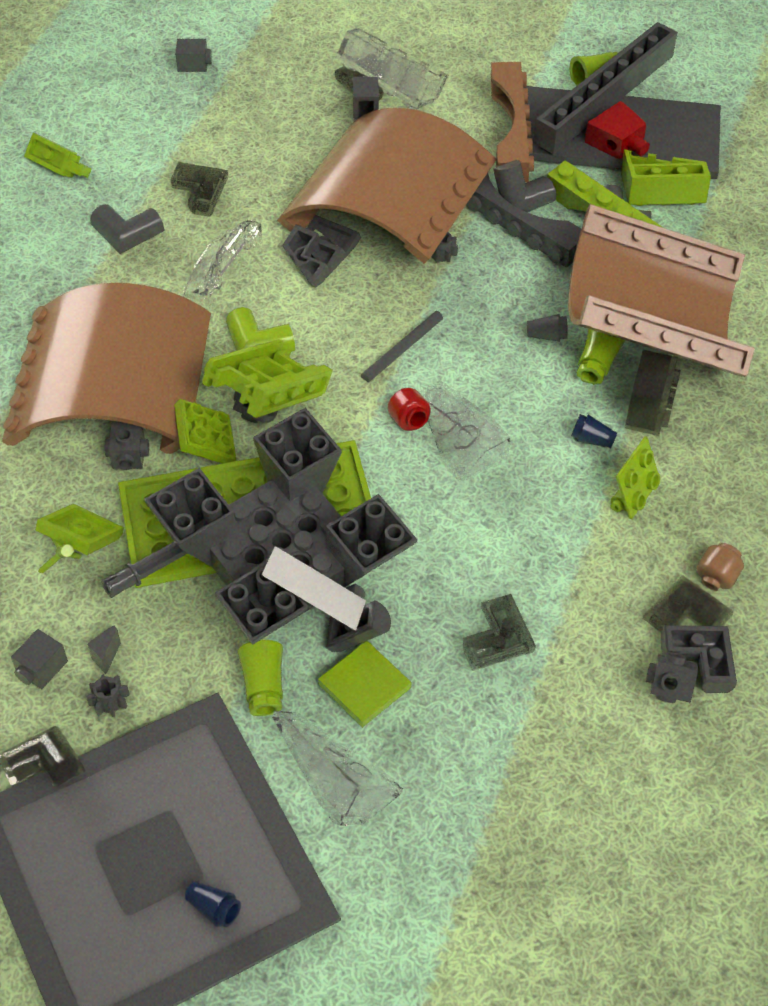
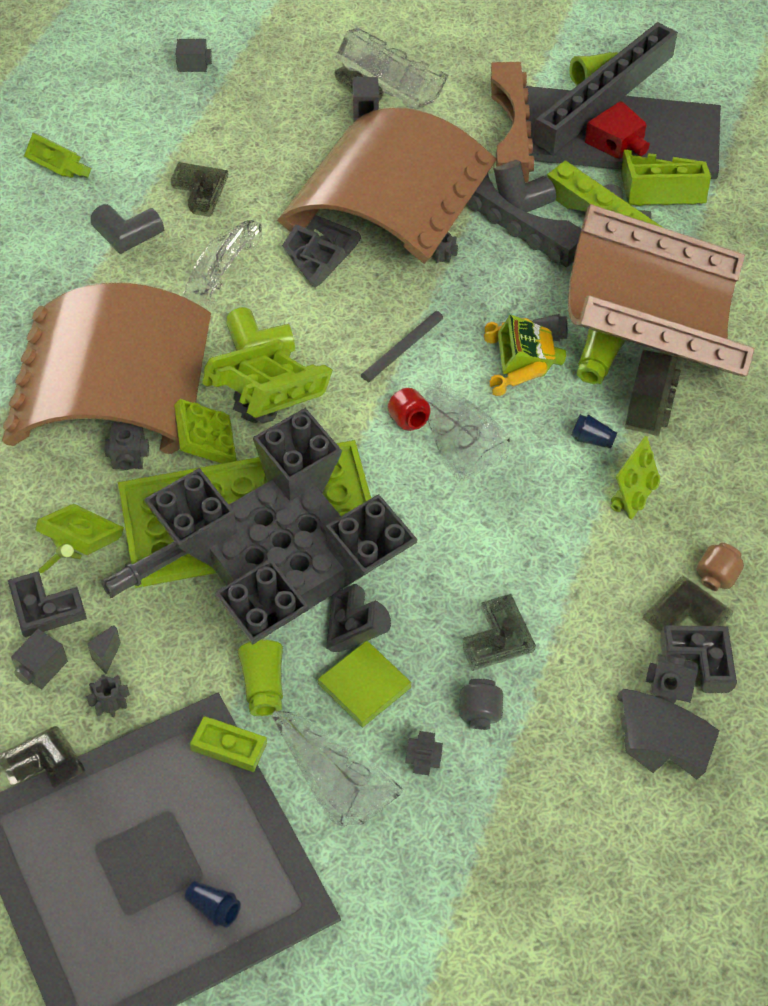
(42, 611): none -> dark grey brick
(228, 744): none -> lime plate
(314, 588): white sticker -> none
(424, 753): none -> dark grey gear
(481, 703): none -> dark grey head
(524, 349): none -> torso
(665, 731): none -> dark grey slope

